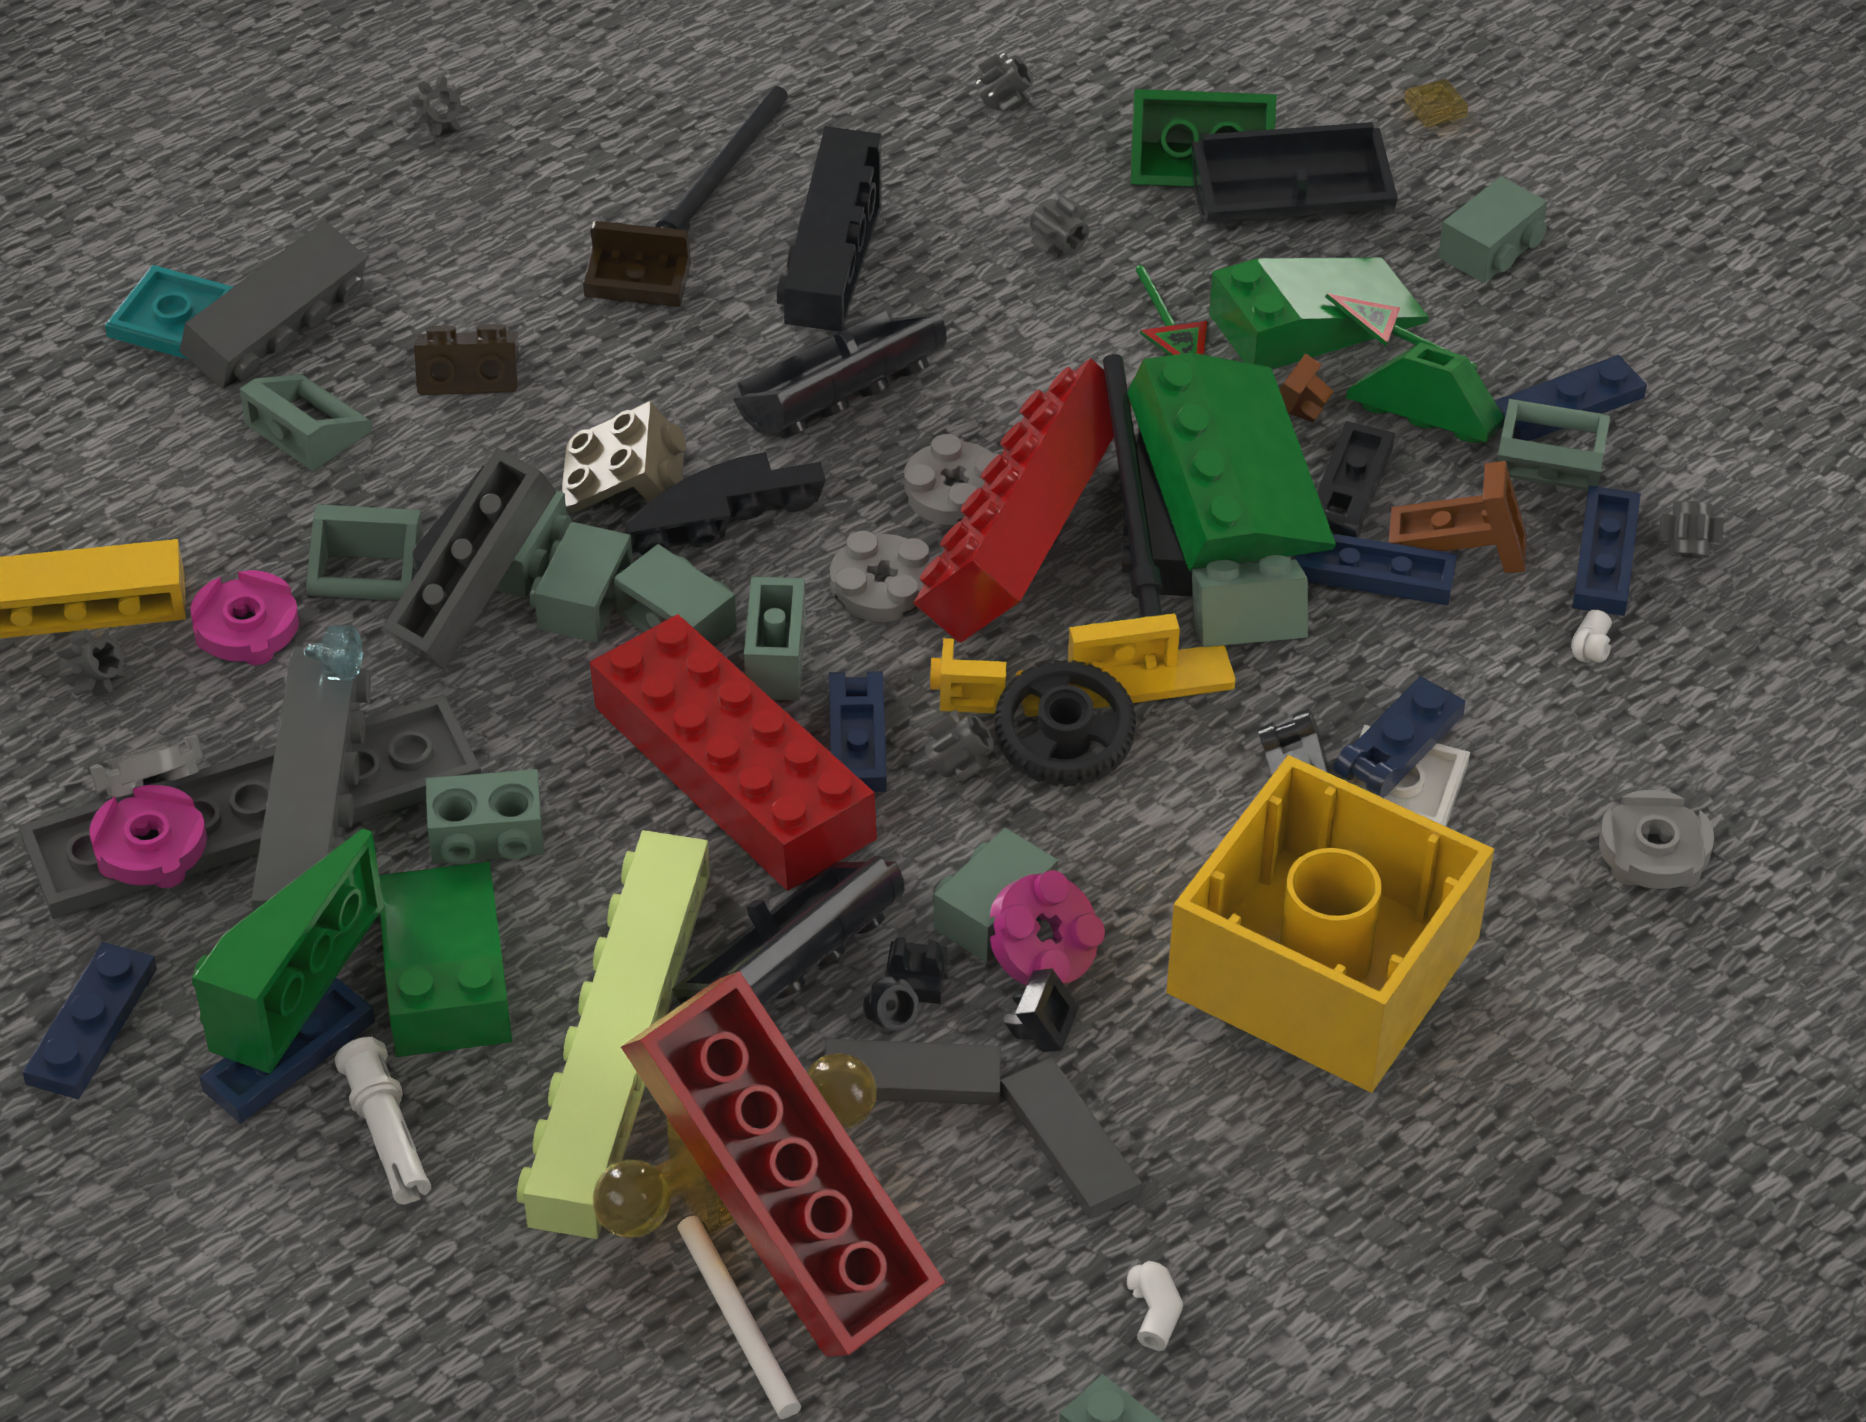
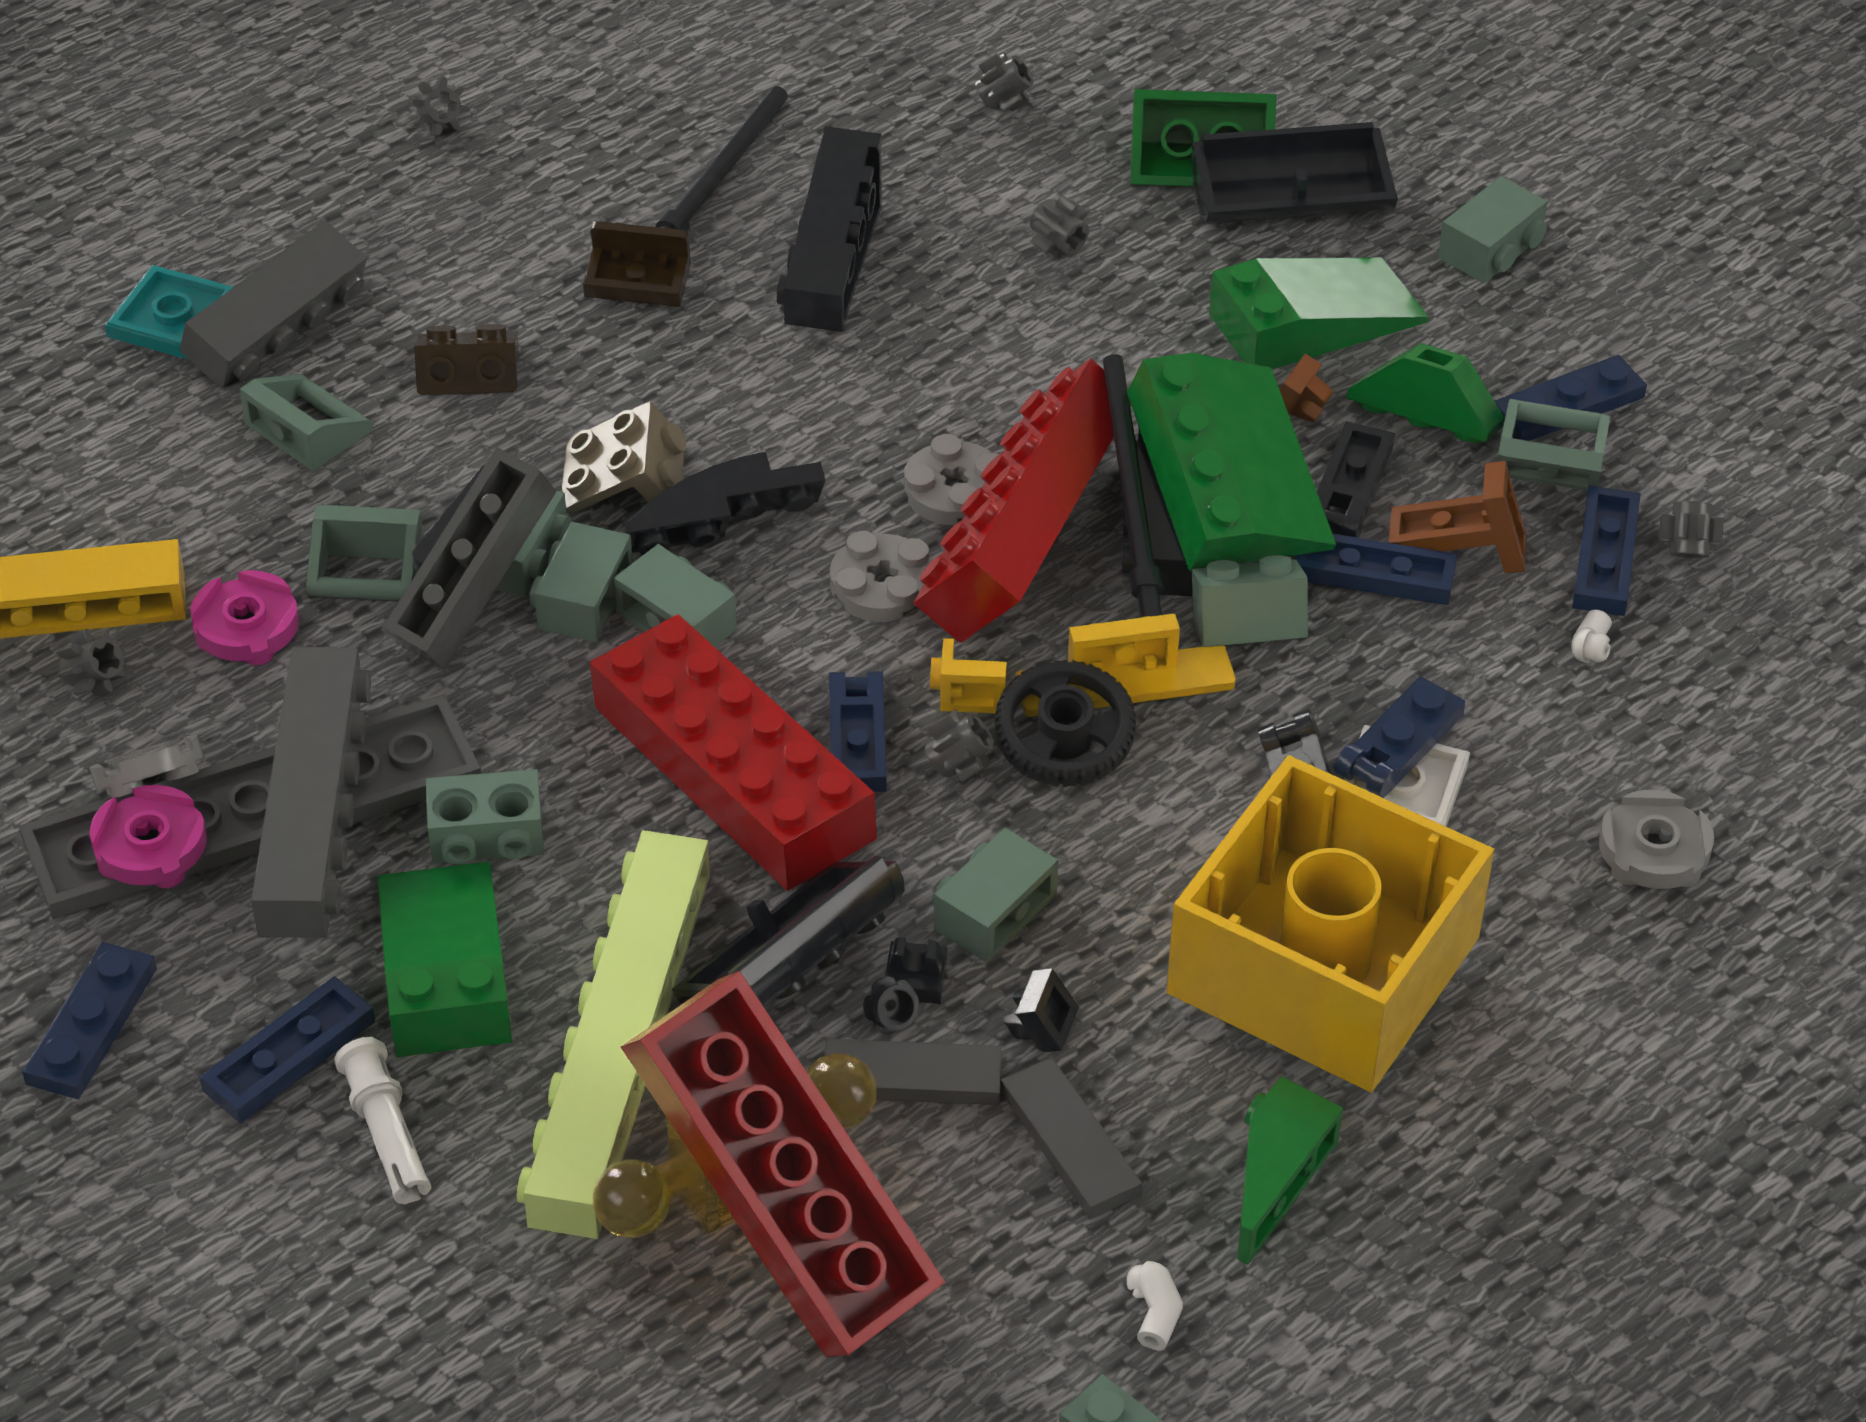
(286, 955): green slope -> none
(338, 652): clear light blue tile -> none
(739, 1317): white bar -> none
(776, 636): sand green brick -> none
(836, 368): black container -> none
(1067, 911): dark pink plate -> none
(1172, 338): piece -> none
(1285, 1147): none -> green slope
(1378, 320): piece -> none
(1436, 103): clear yellow tile -> none

